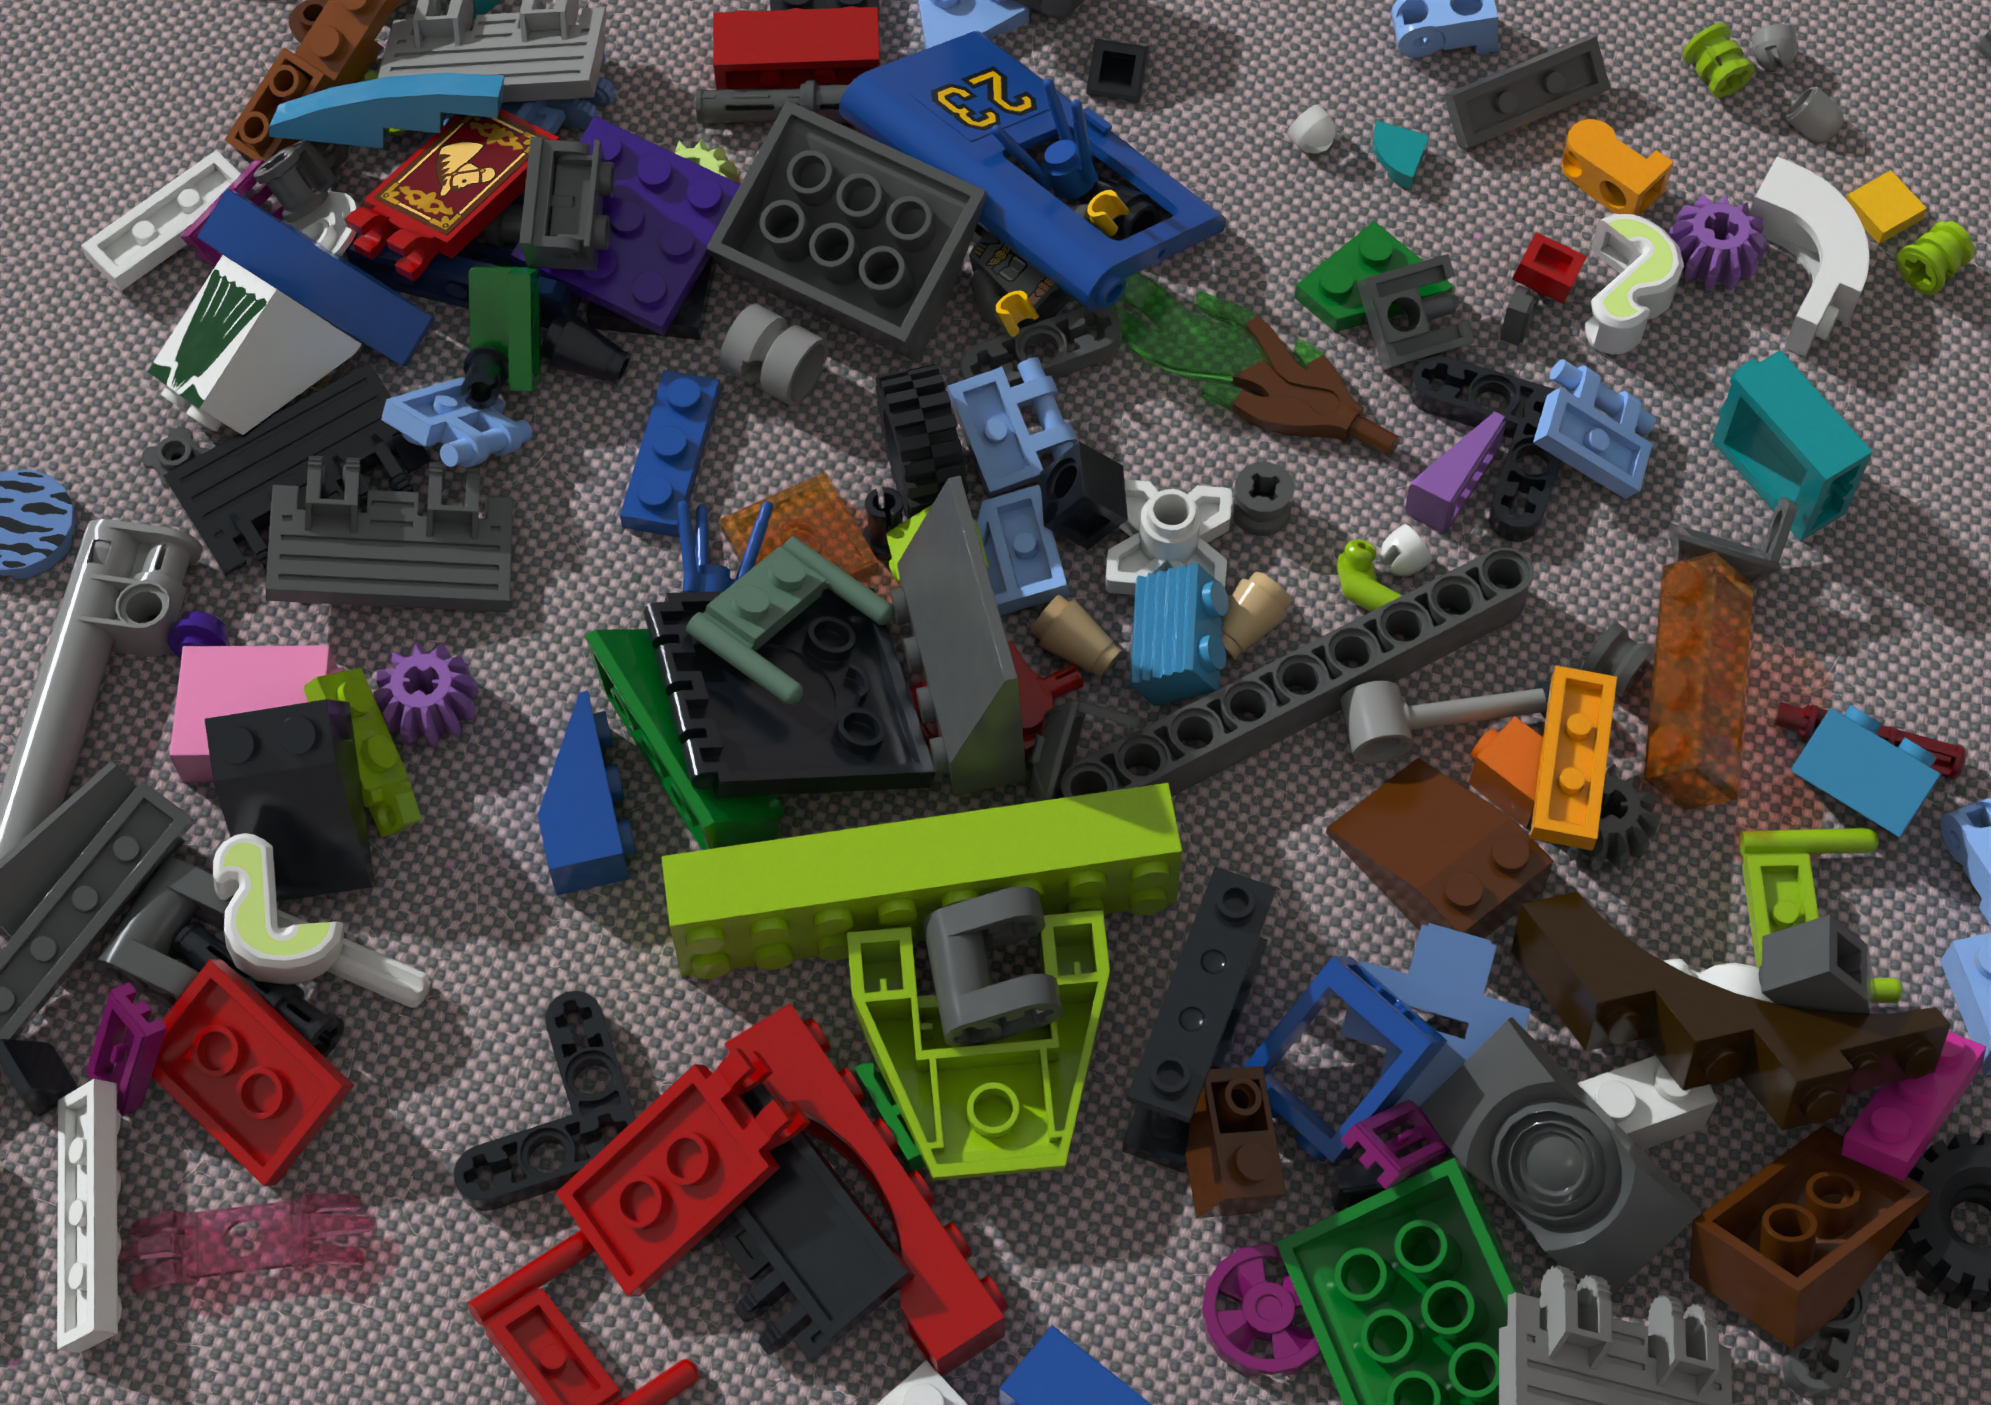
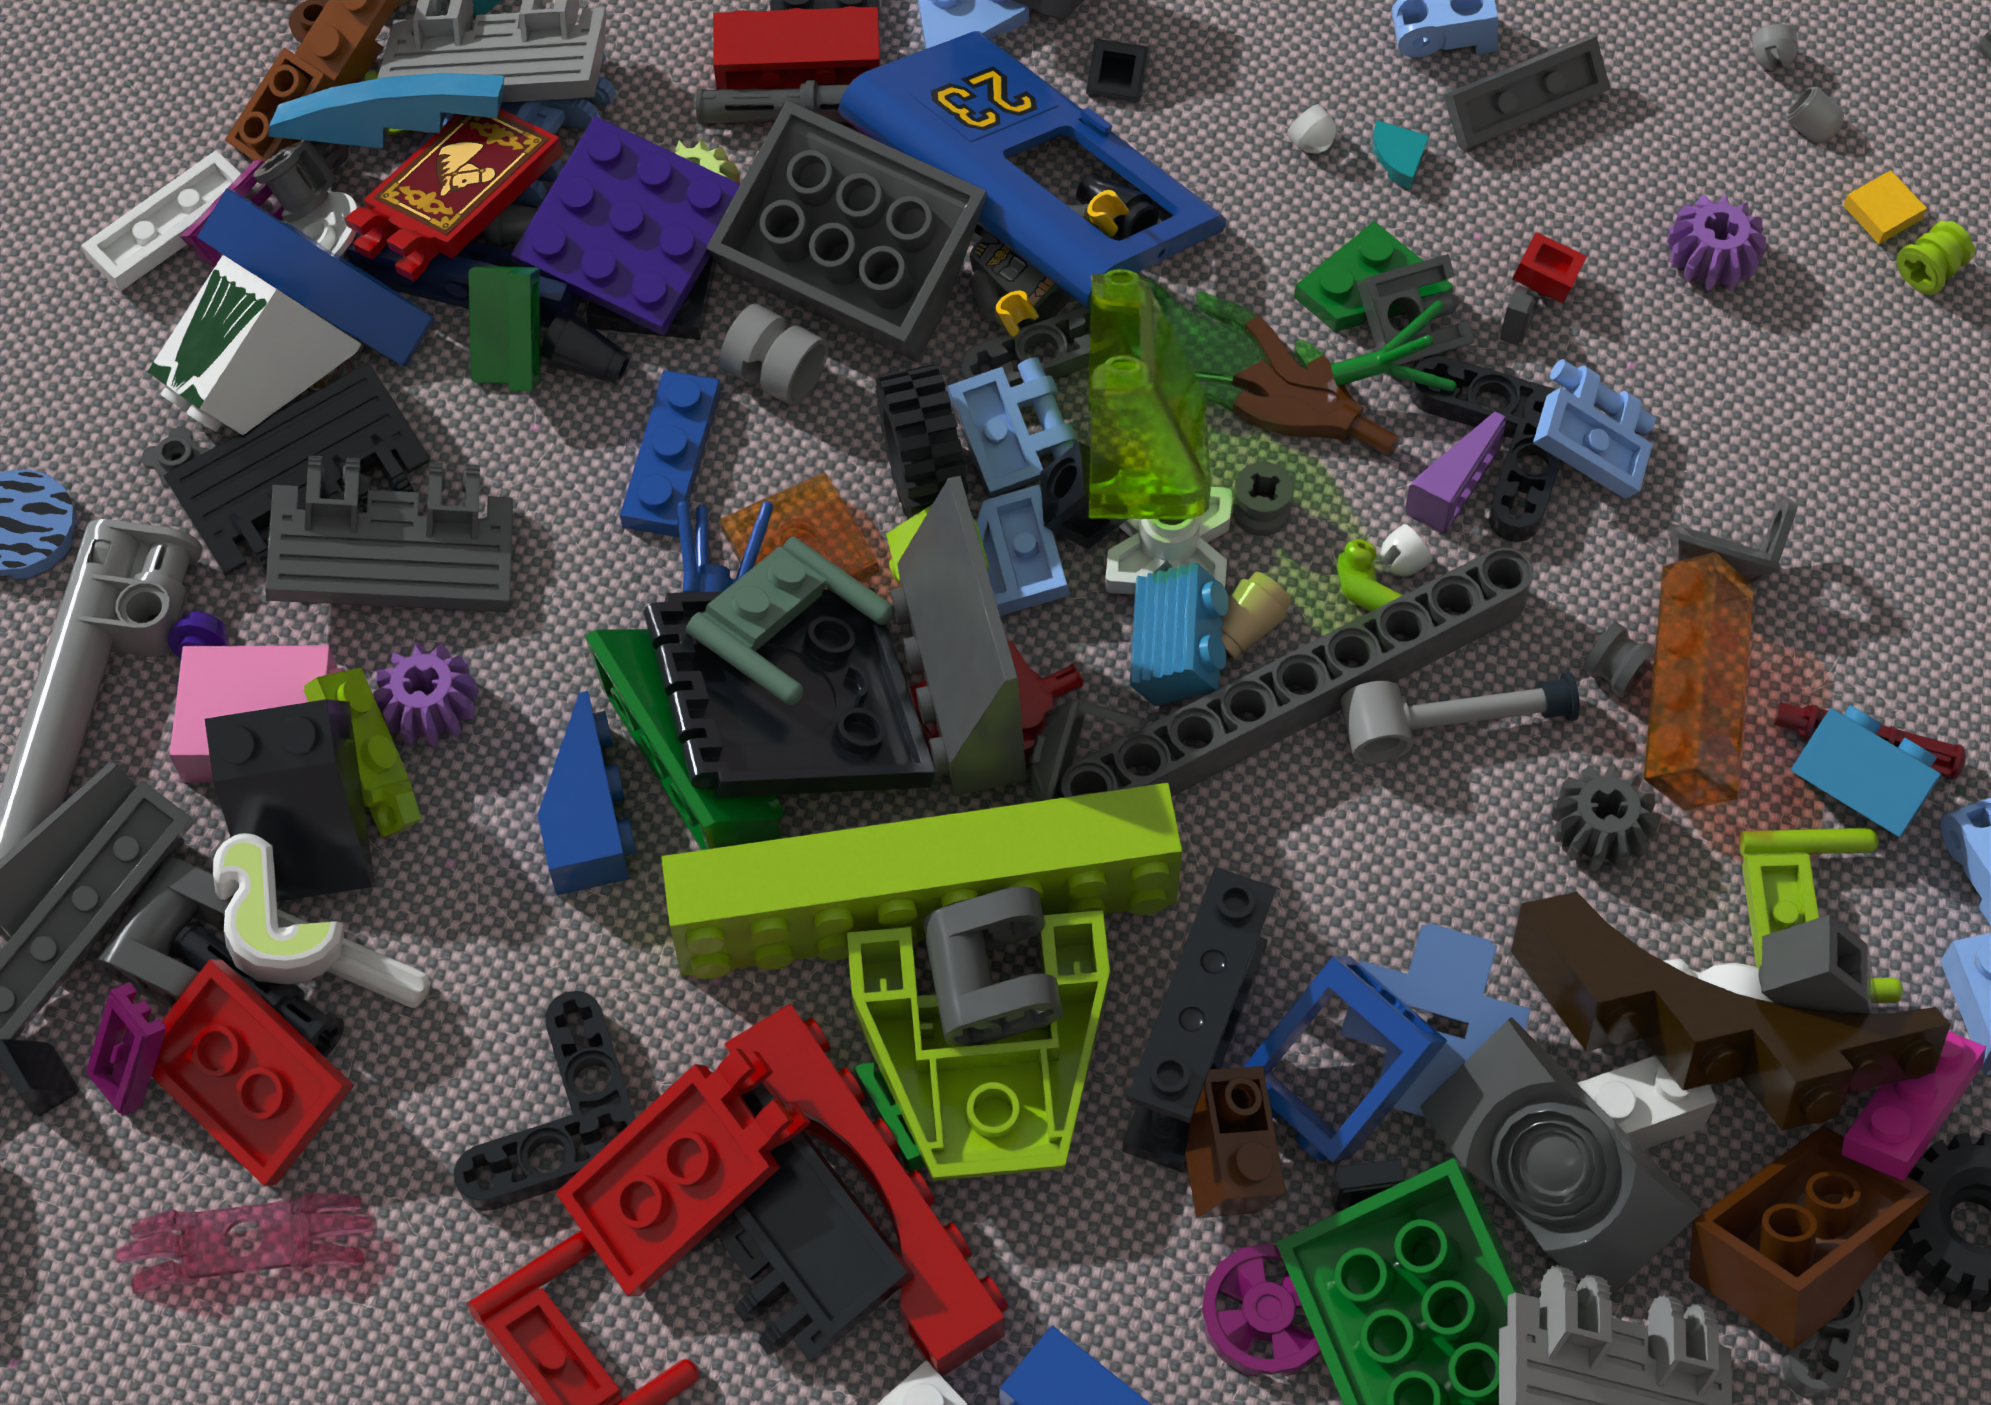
(88, 1217): white plate -> none
(443, 416): light blue plate -> none
(485, 372): black pin -> none
(565, 204): dark grey hinge -> none
(882, 519): black pin -> none
(1066, 165): blue plant -> none
(1075, 637): tan cone -> none
(1145, 409): none -> clear neon green windscreen
(1382, 361): none -> green plant
(1385, 1153): magenta tile -> none
(1442, 852): reddish brown slope -> none
(1508, 768): orange brick -> none
(1573, 758): light orange plate -> none
(1612, 170): light orange leg -> none
(1644, 289): white animal -> none
(1730, 53): lime bush -> none
(1790, 442): teal window -> none
(1825, 236): white arch -> none

